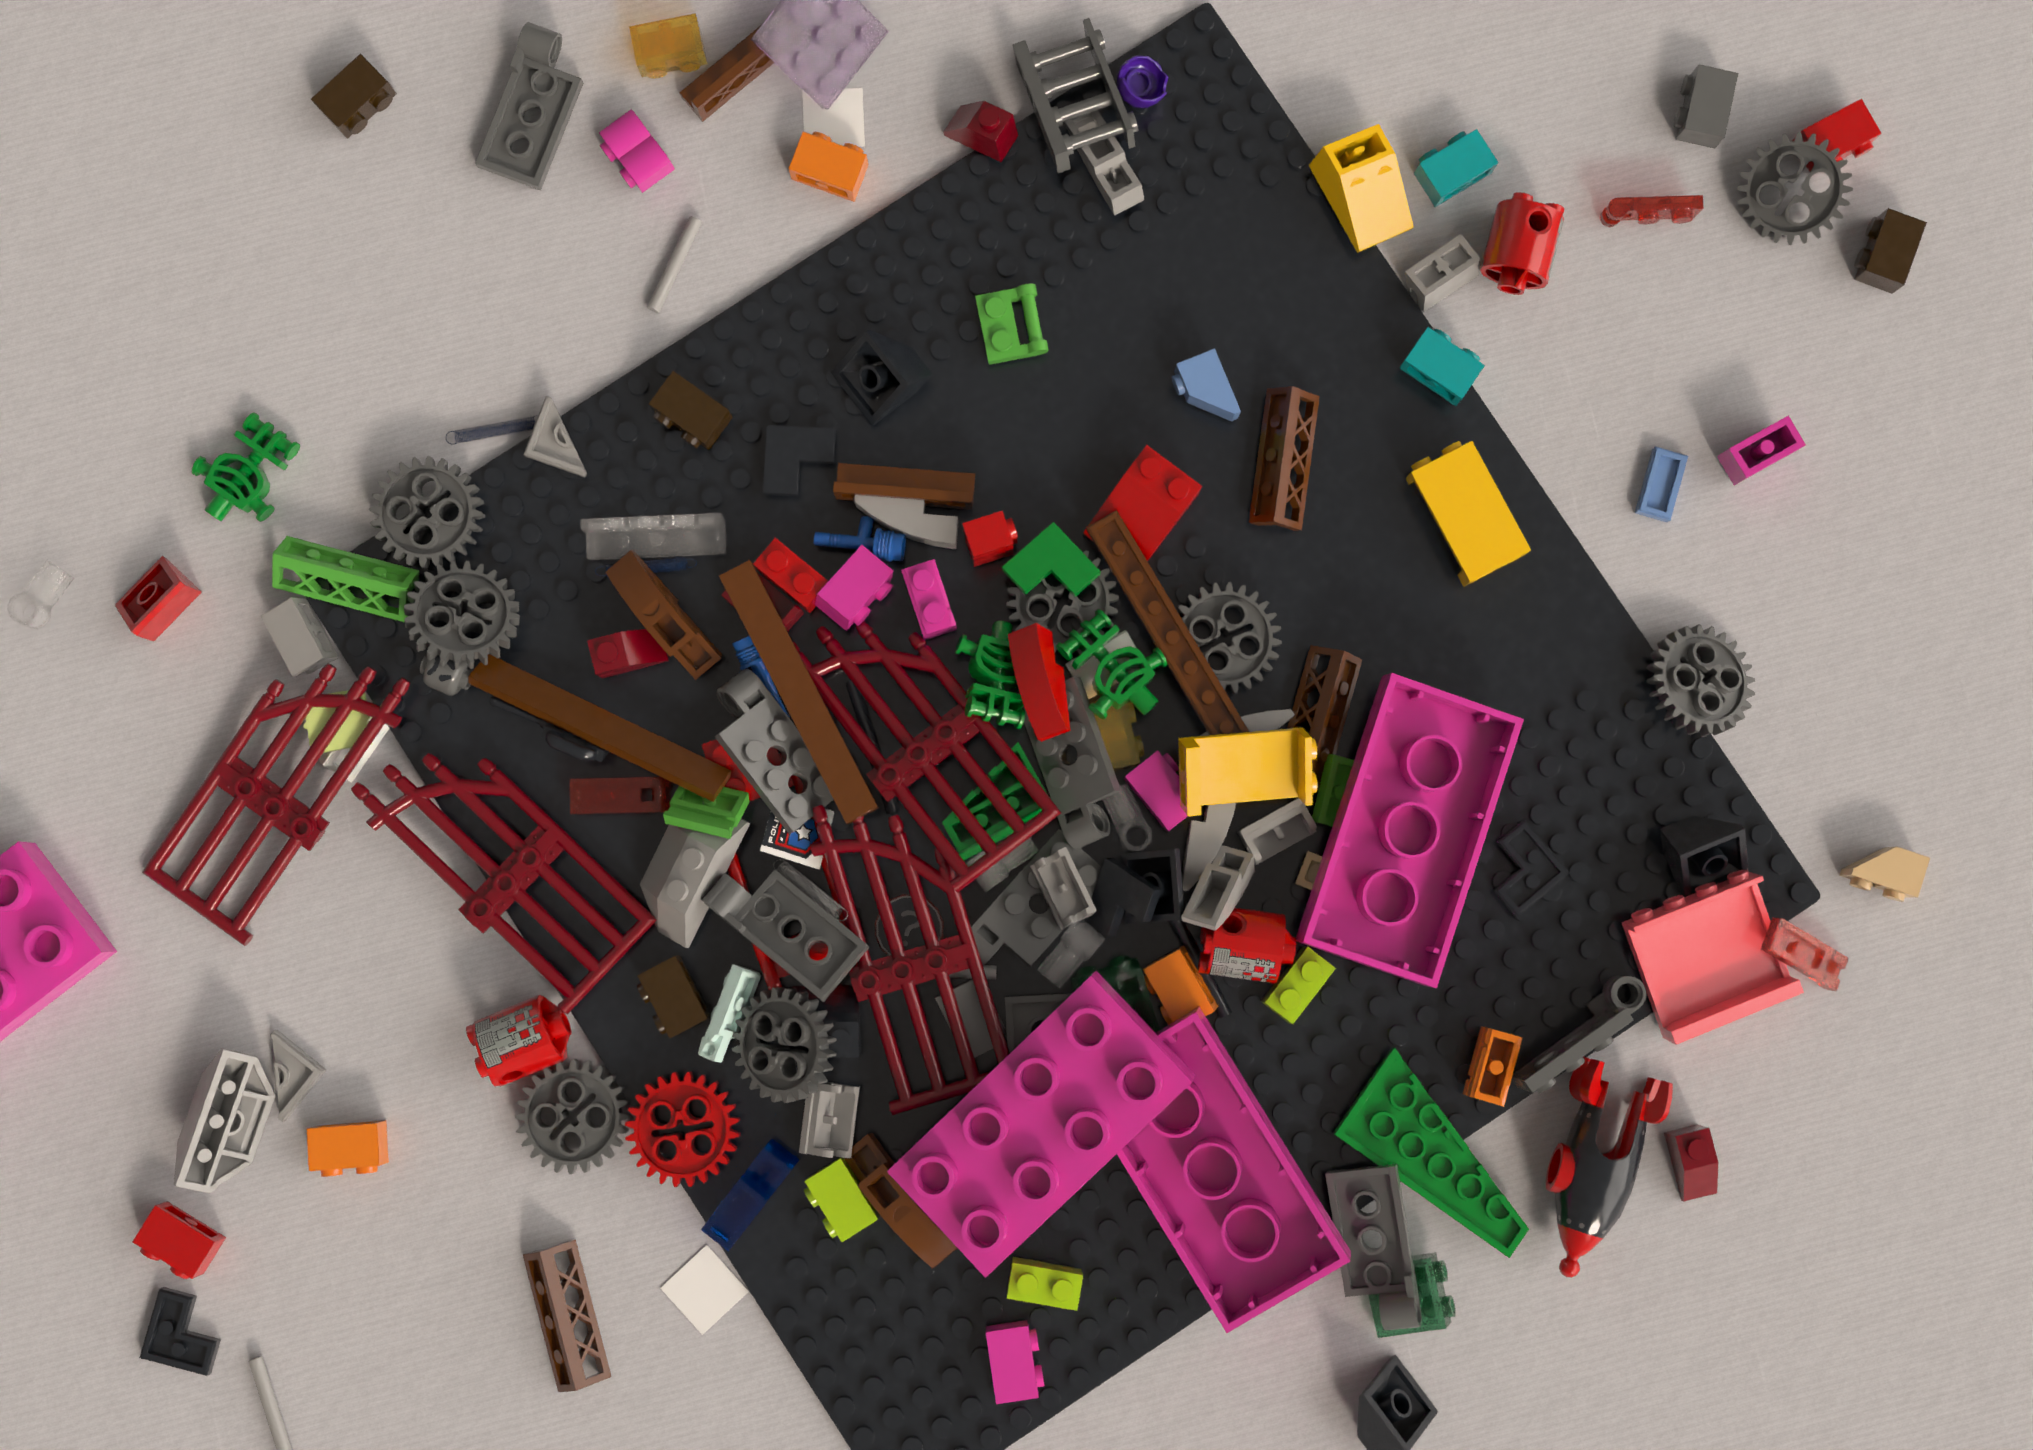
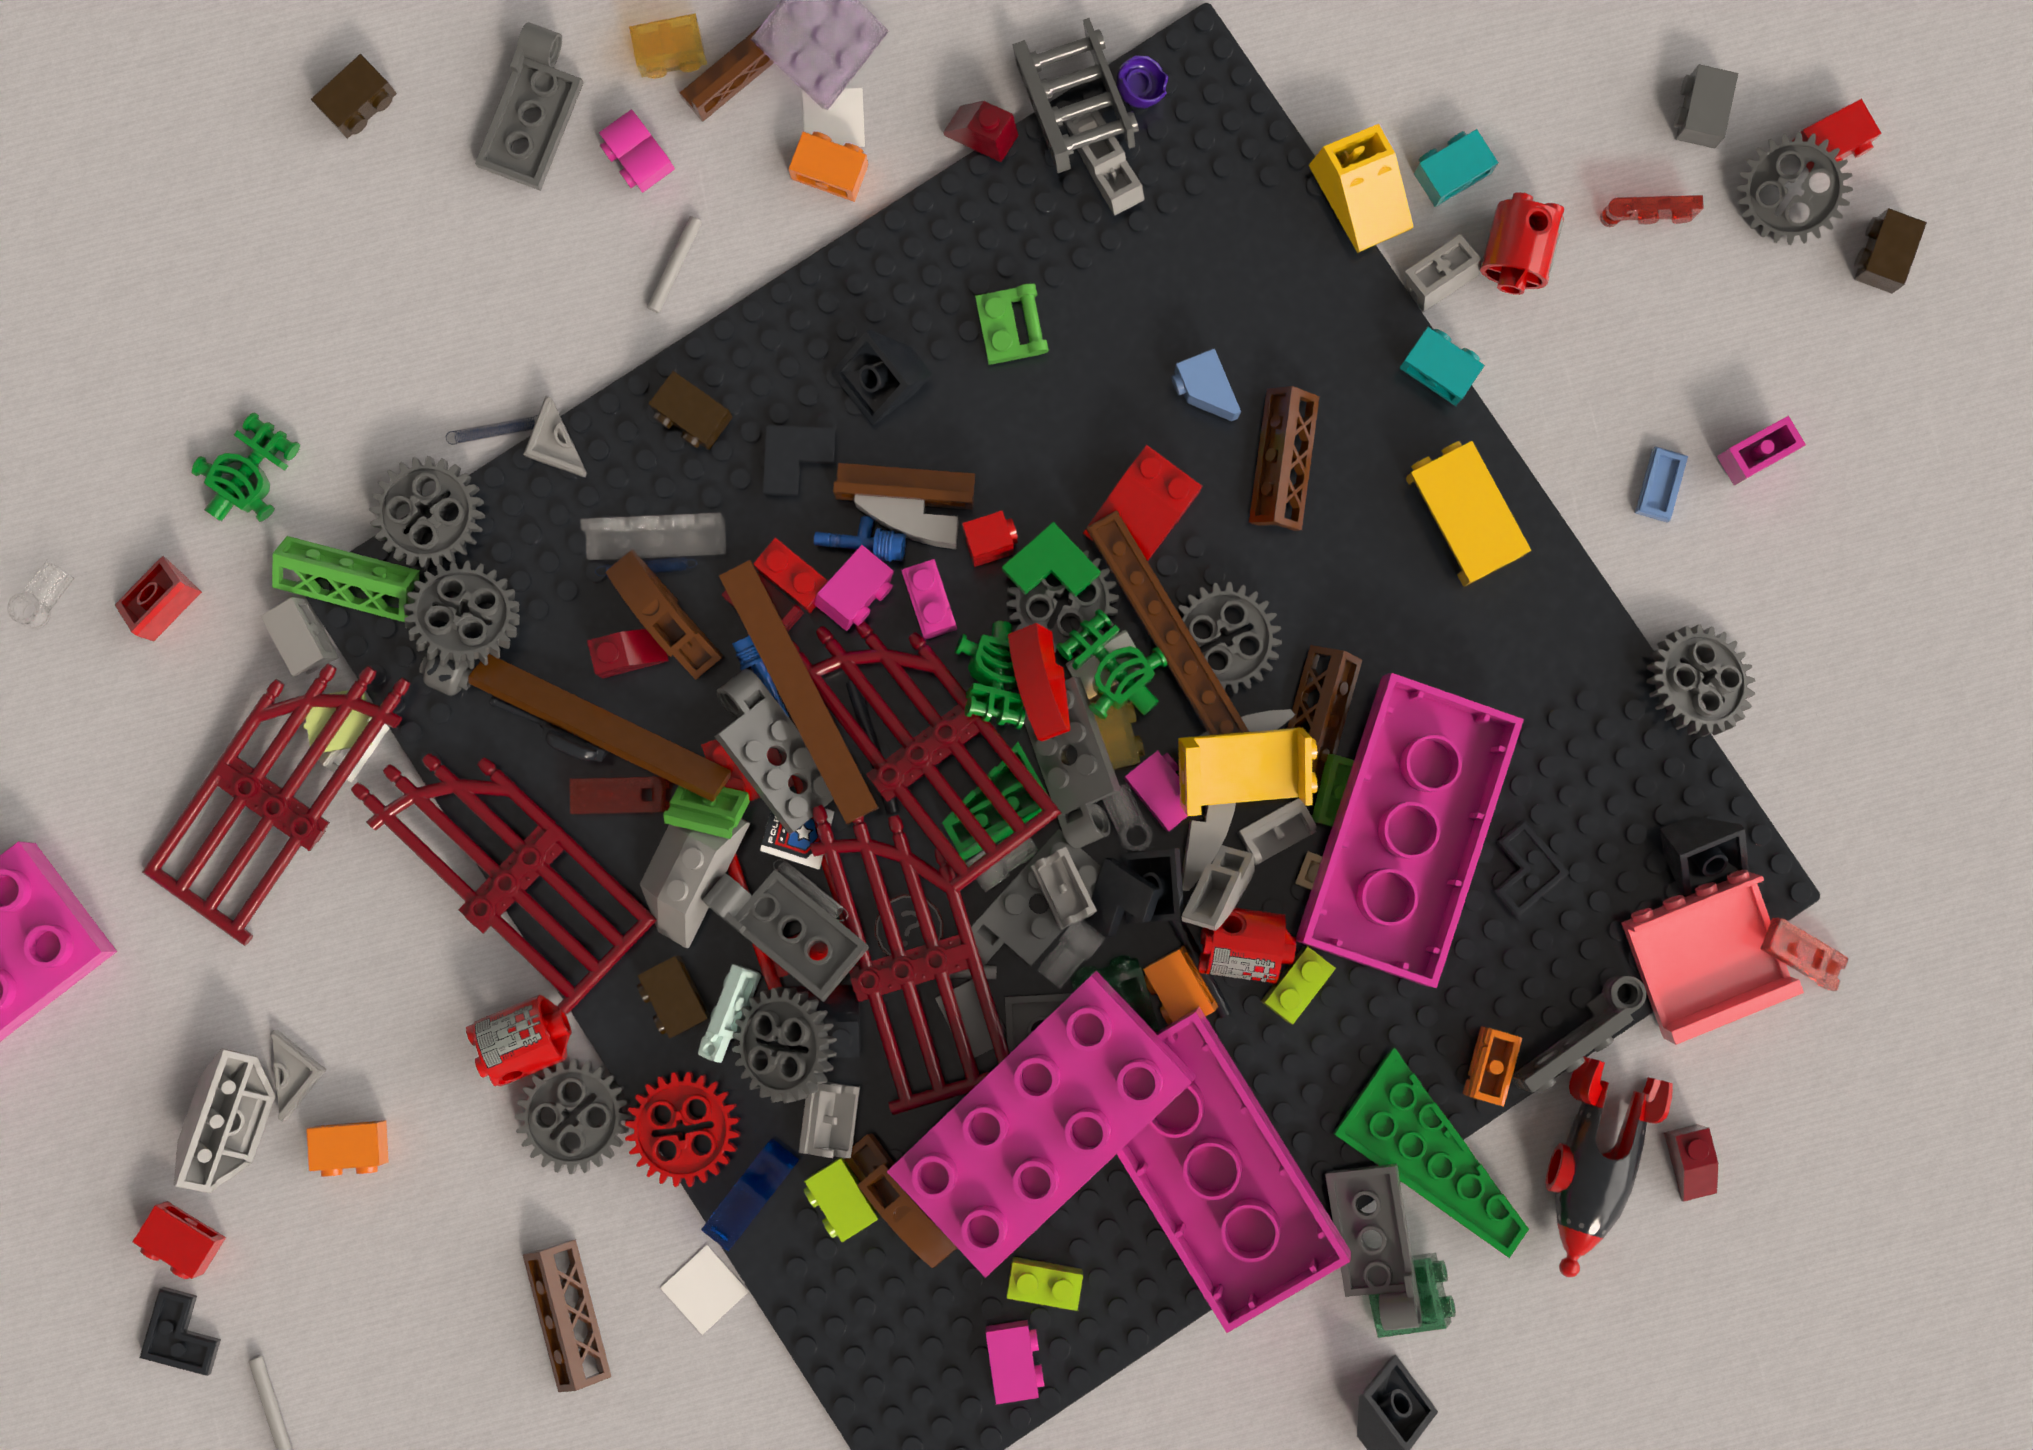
(1891, 870): tan slope -> none

